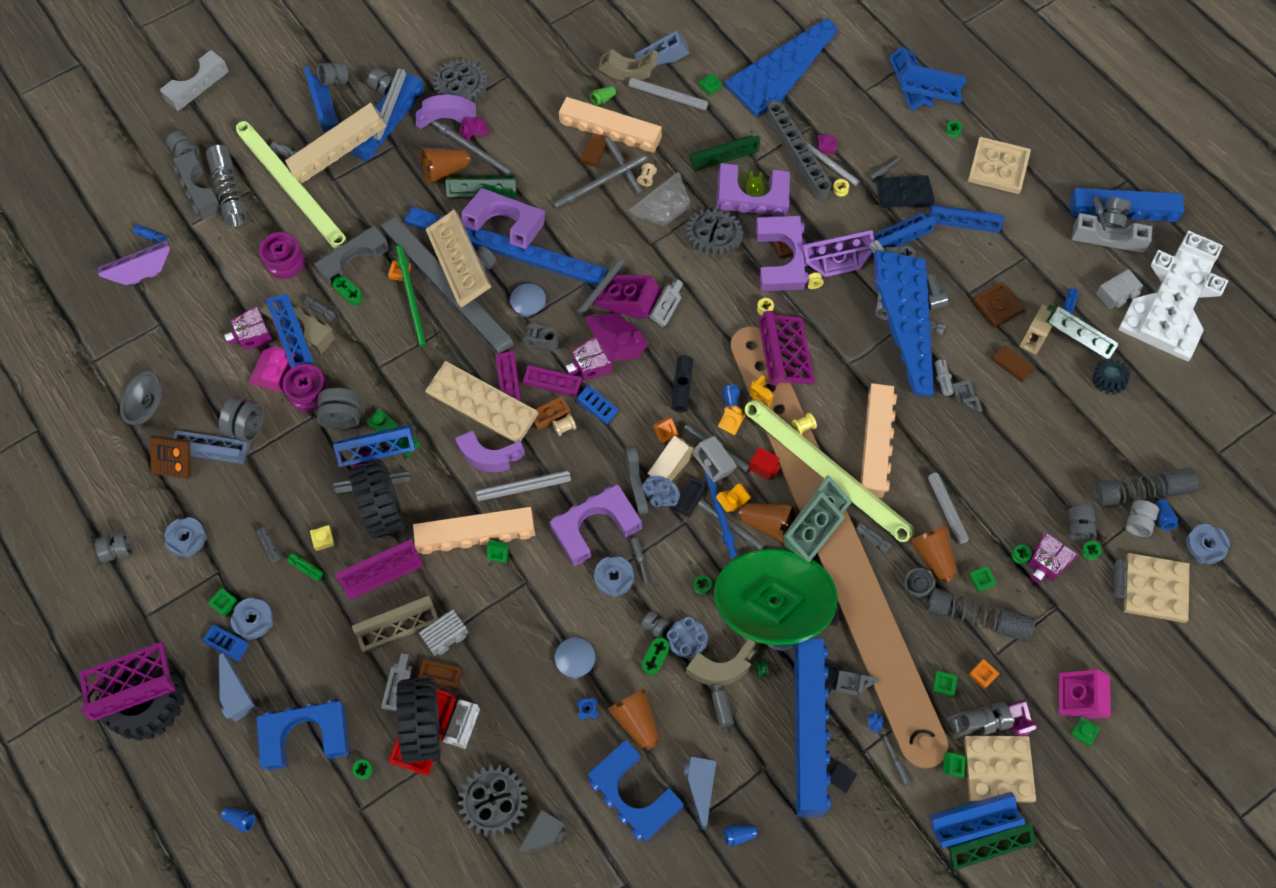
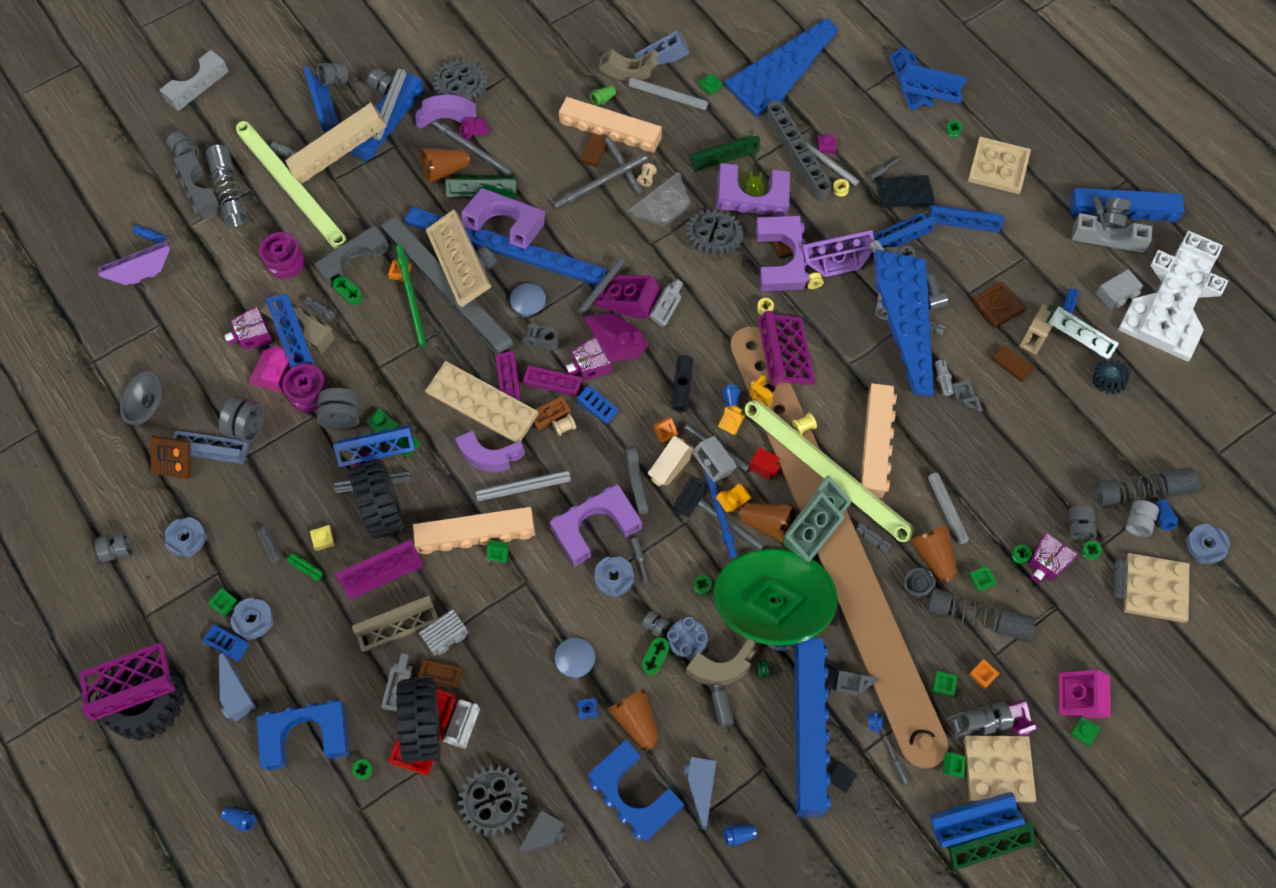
(661, 491): sand blue dish -> none

